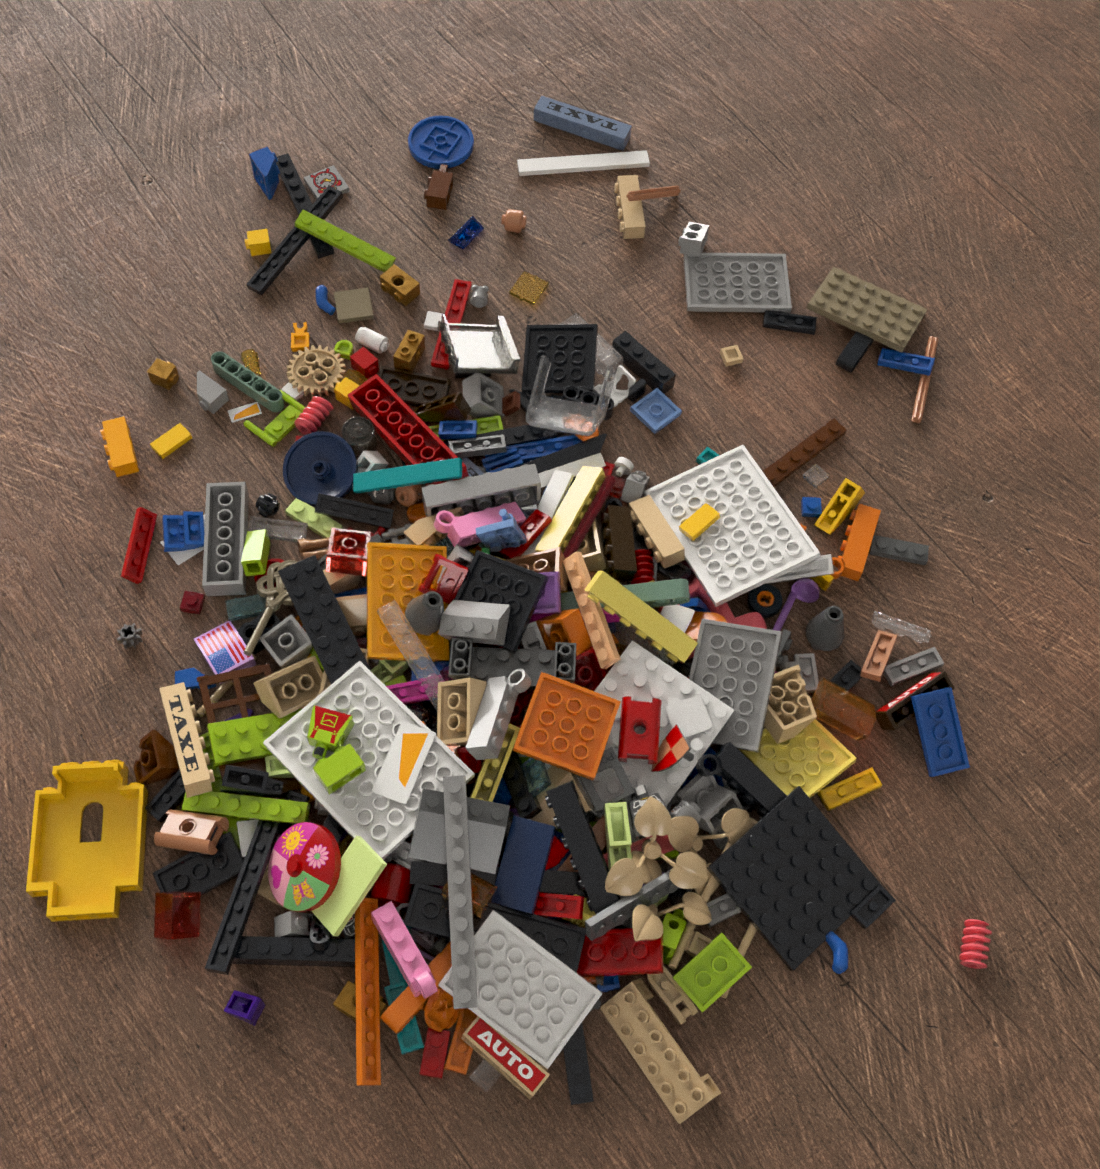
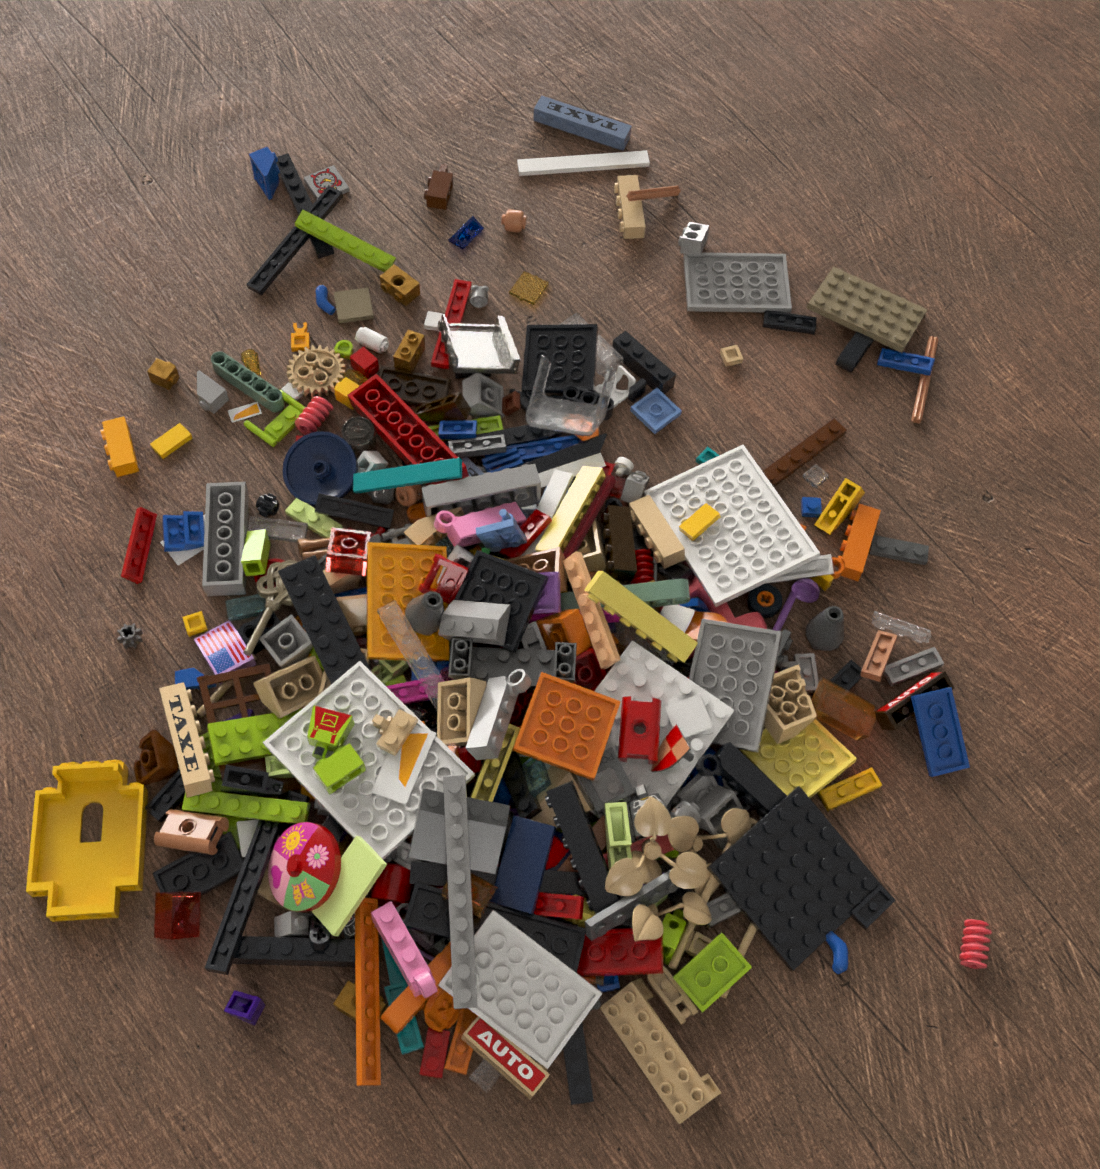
(192, 602): dark red plate -> none
(195, 623): none -> yellow tile
(258, 242): yellow brick -> none
(394, 730): none -> tan hinge
(440, 141): blue plate -> none

